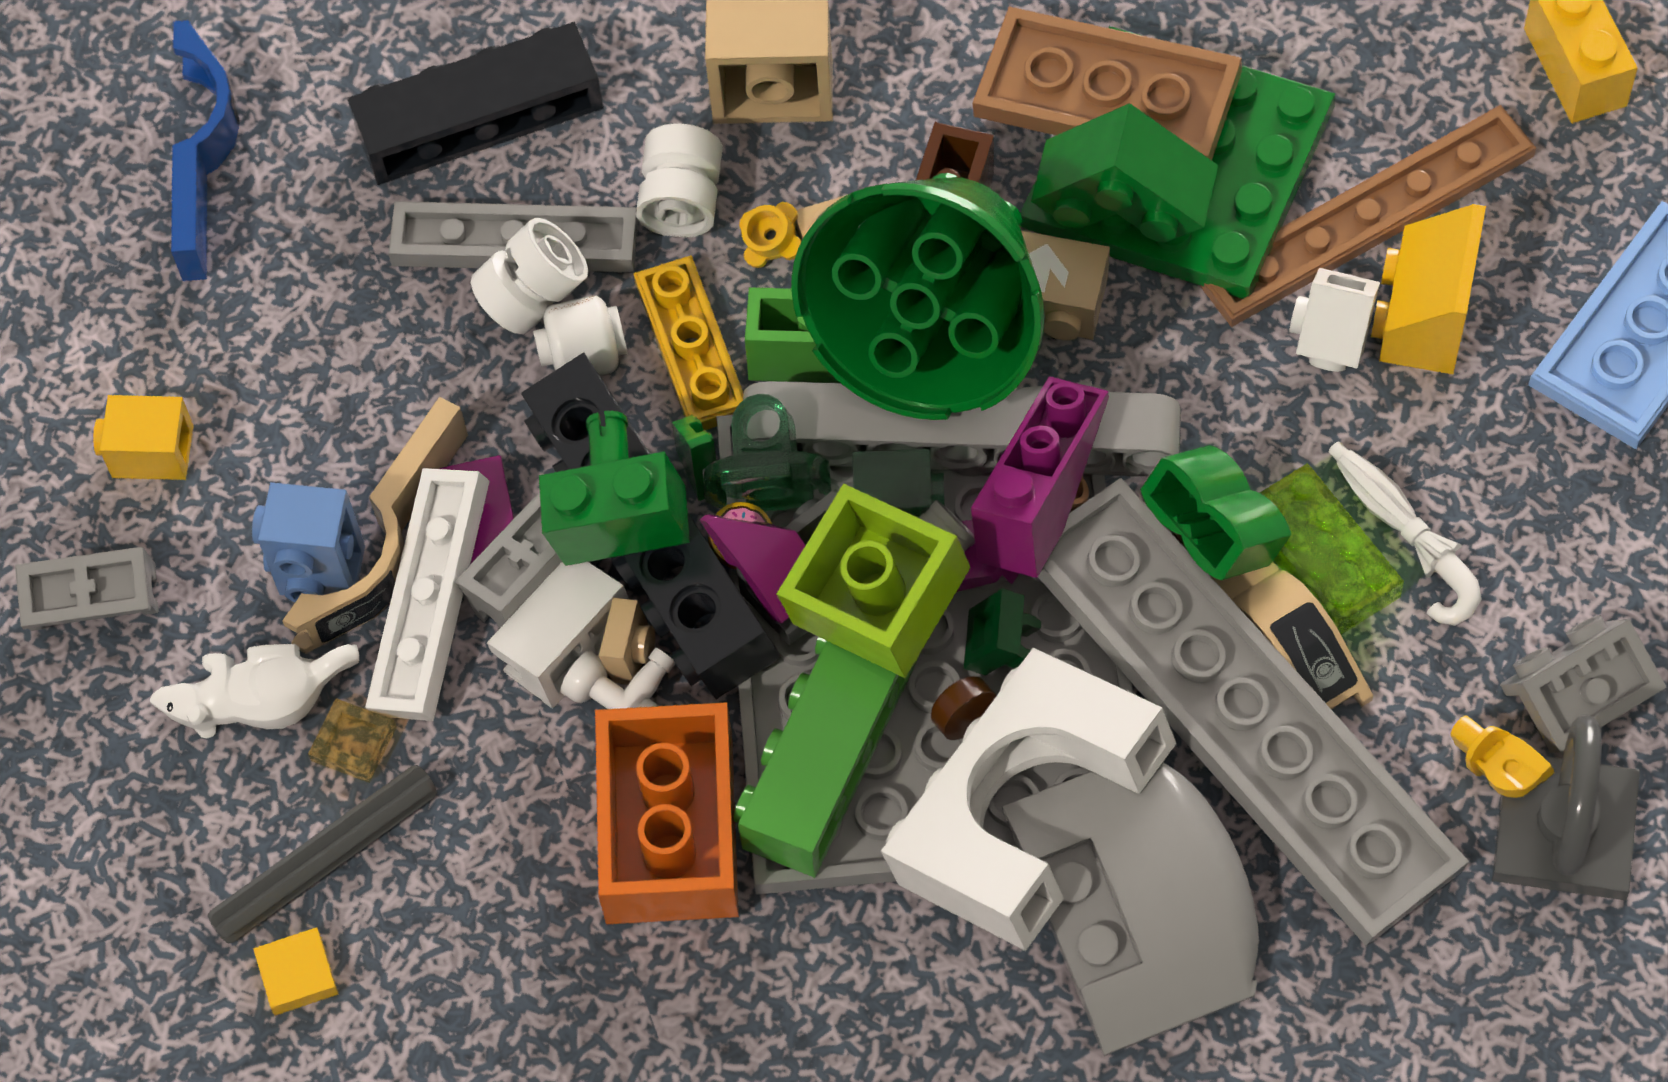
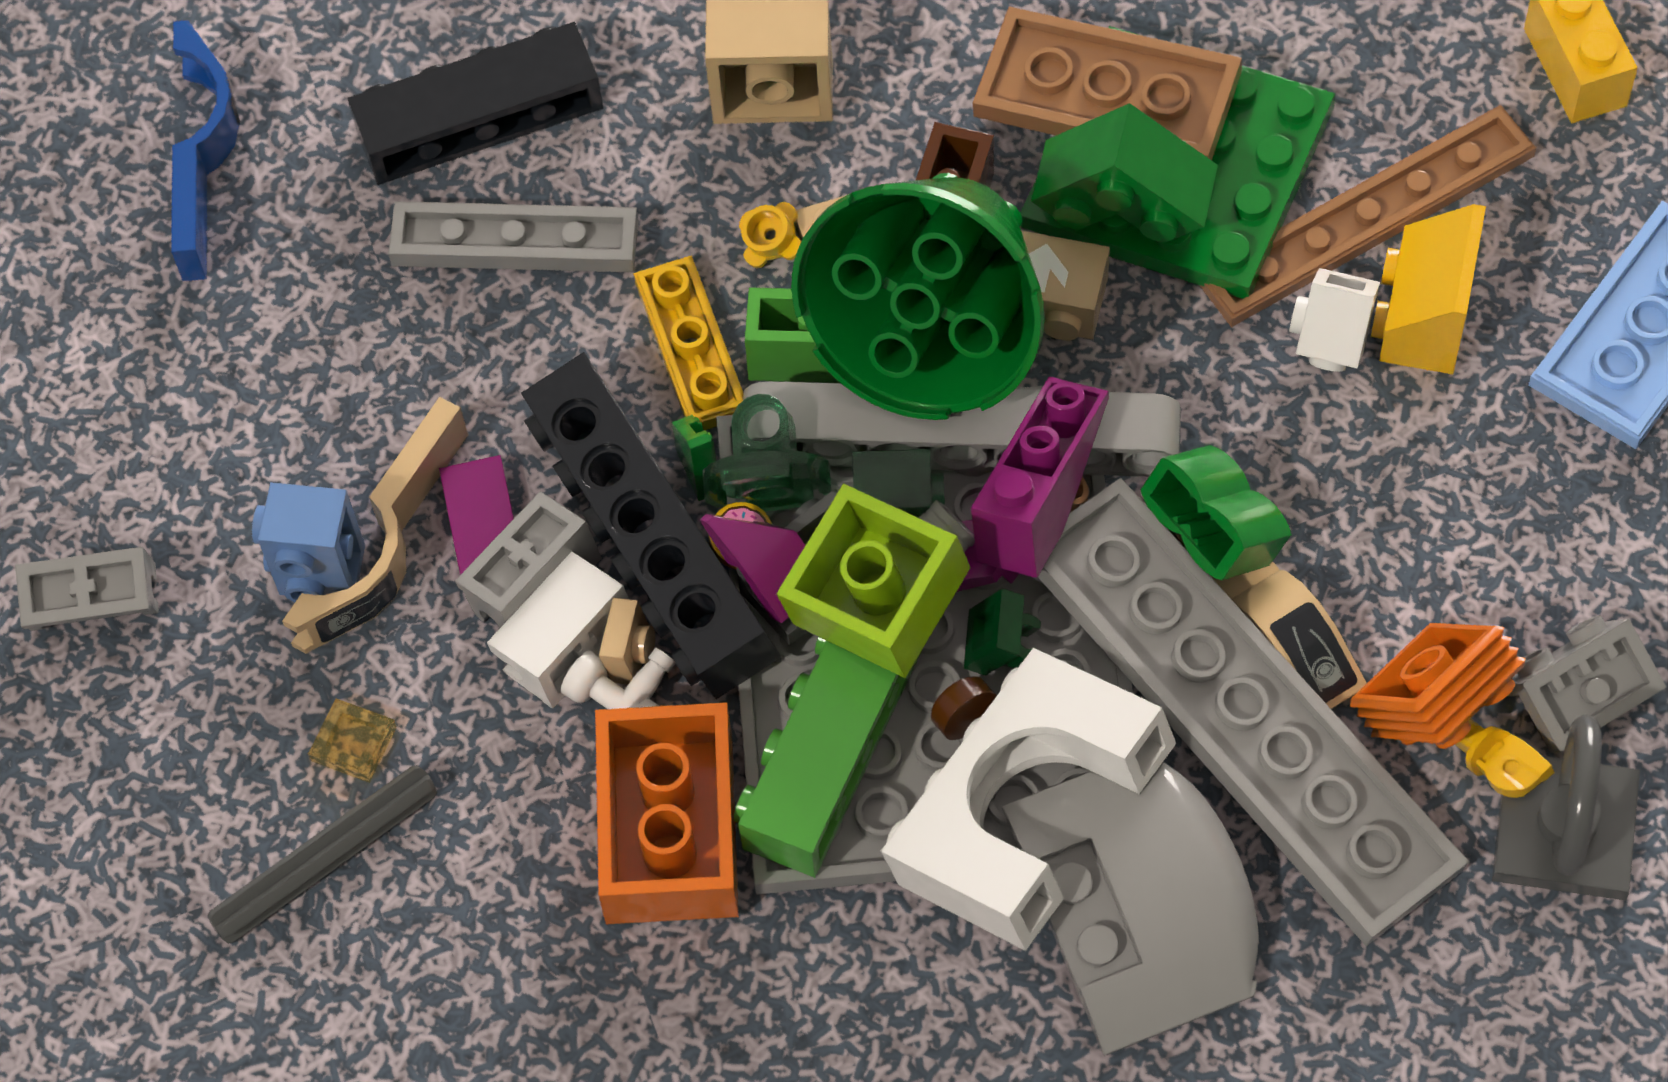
(144, 437): yellow brick -> none
(264, 692): white animal -> none
(295, 971): yellow tile -> none
(426, 595): white plate -> none
(526, 278): white wheel -> none
(578, 328): white head -> none
(615, 502): green brick -> none
(680, 180): white wheel -> none
(1331, 551): clear neon green piece -> none
(1435, 552): white piece -> none
(1439, 684): none -> orange brick

